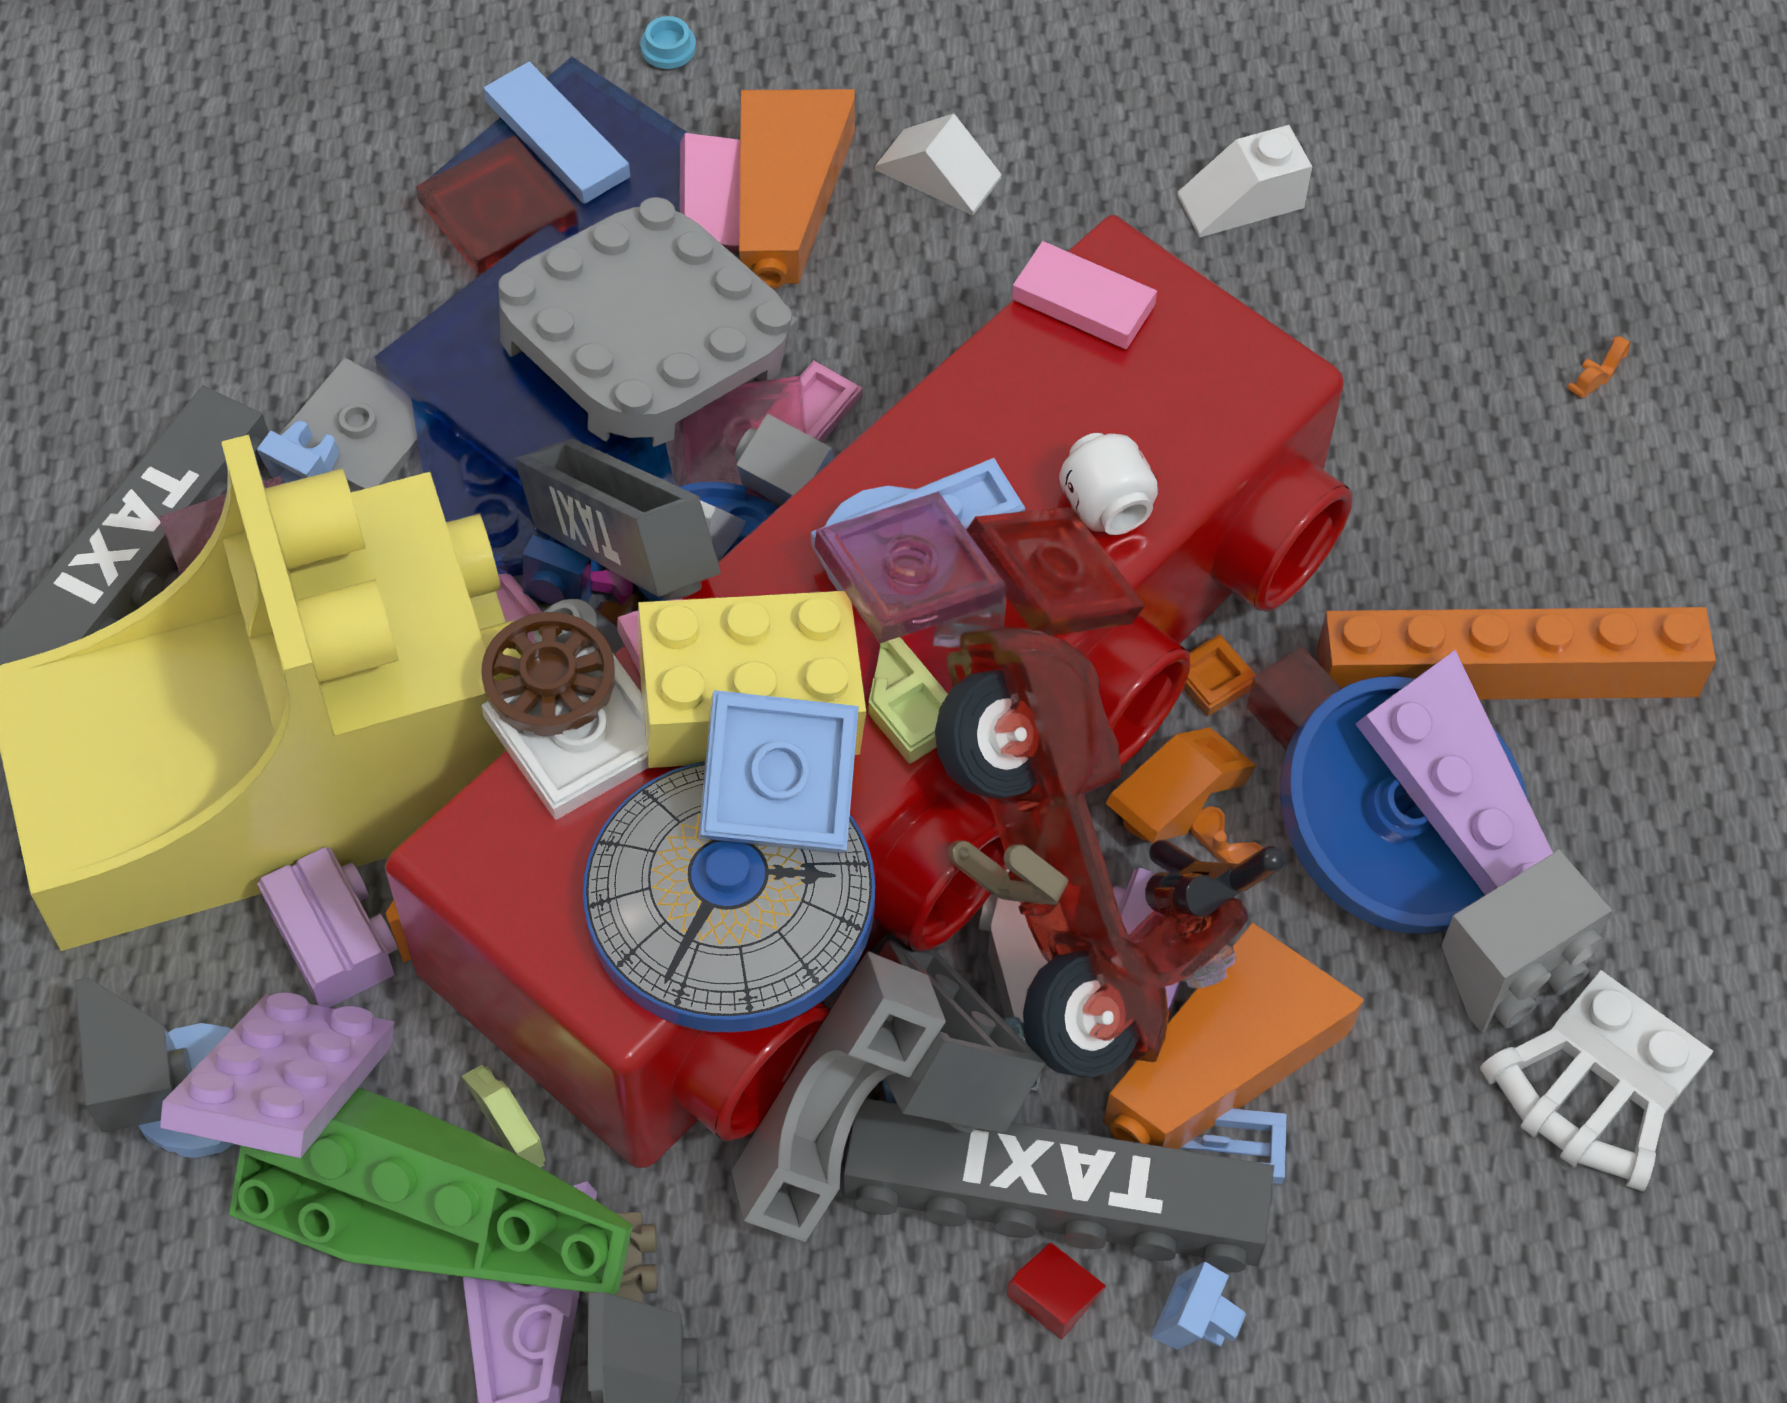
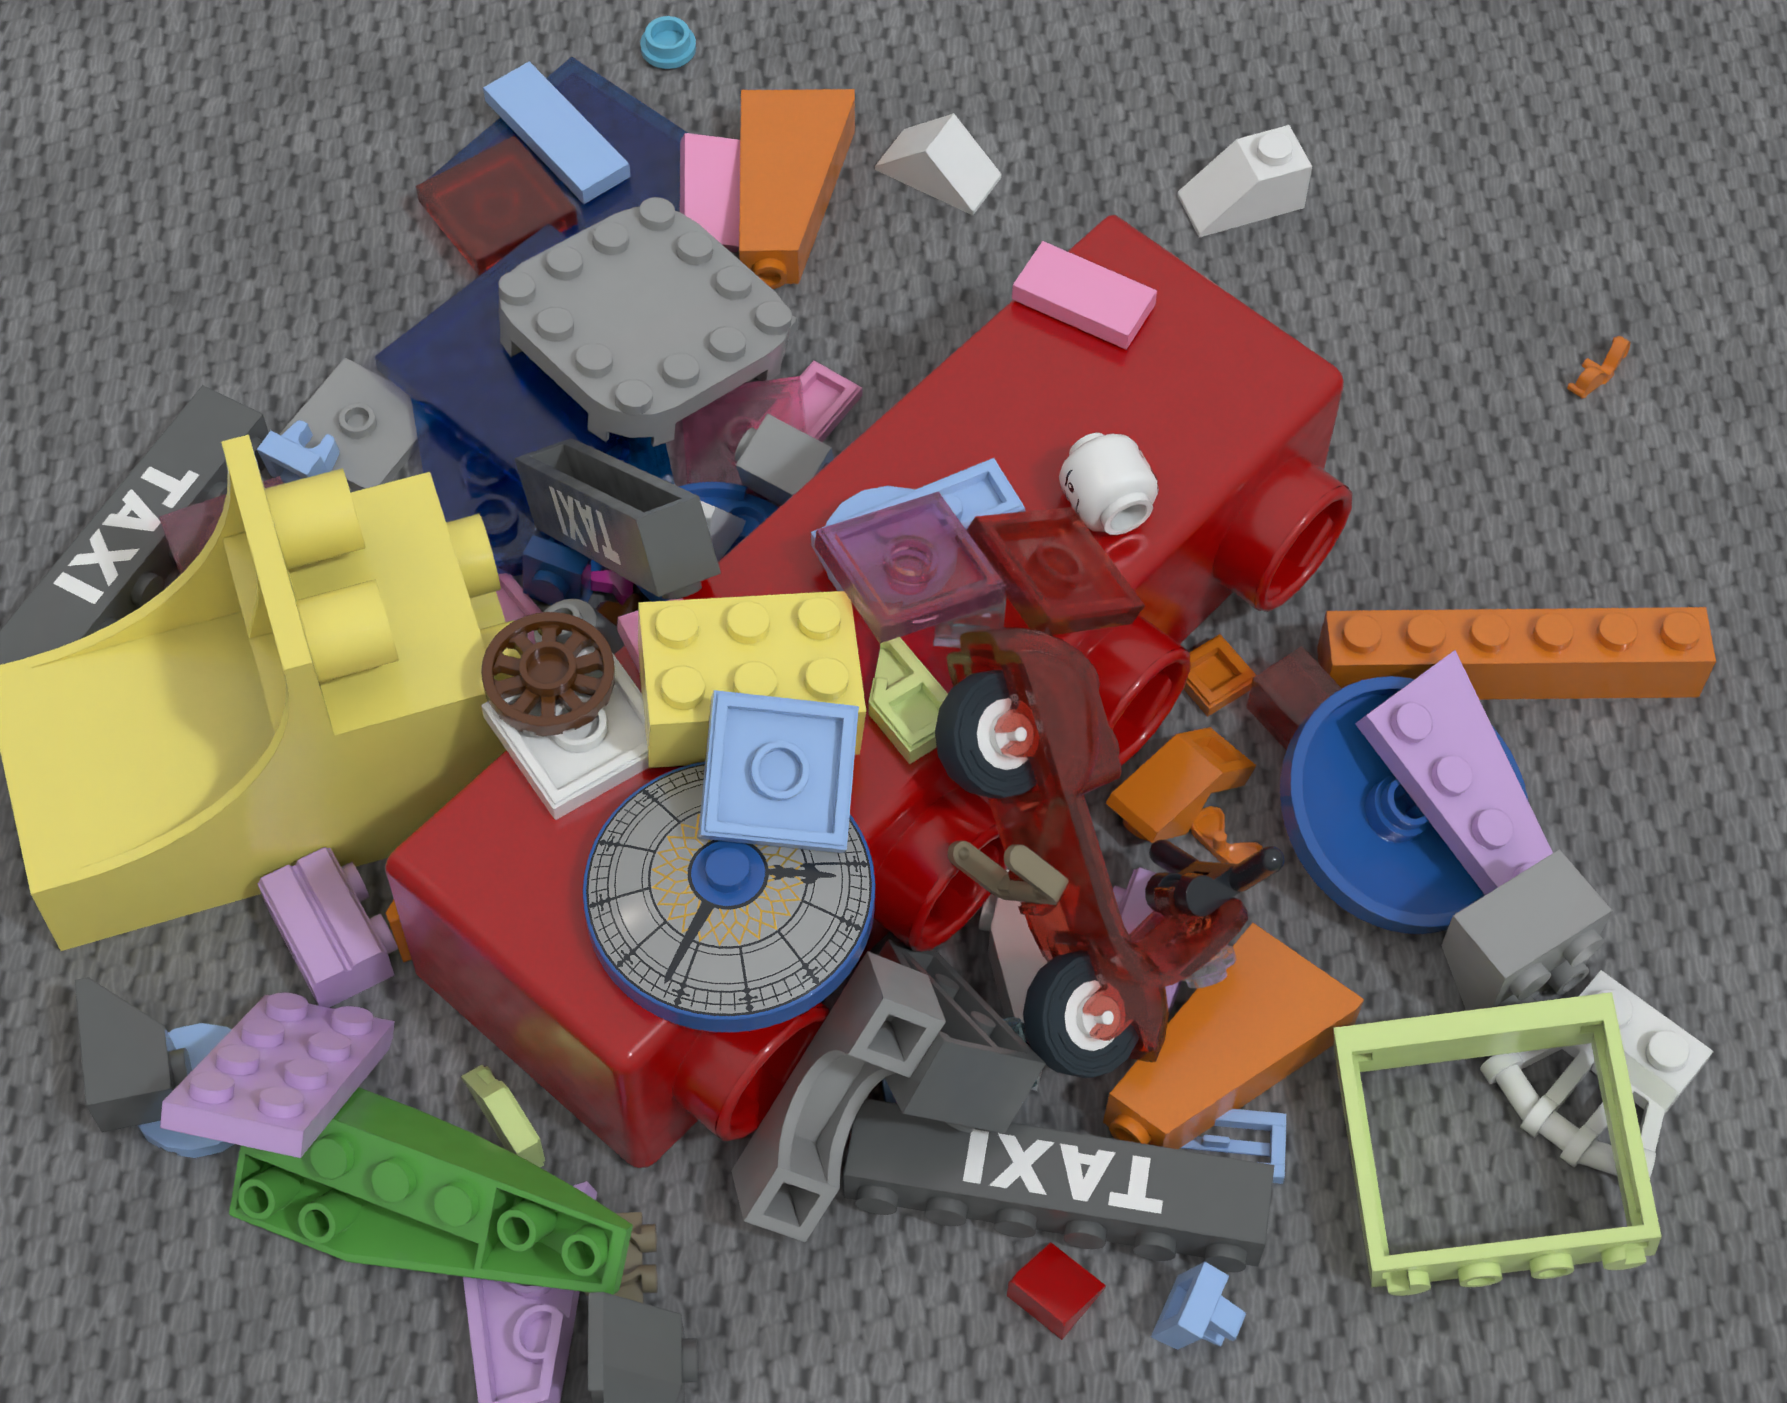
(1488, 1034): none -> yellowish green window

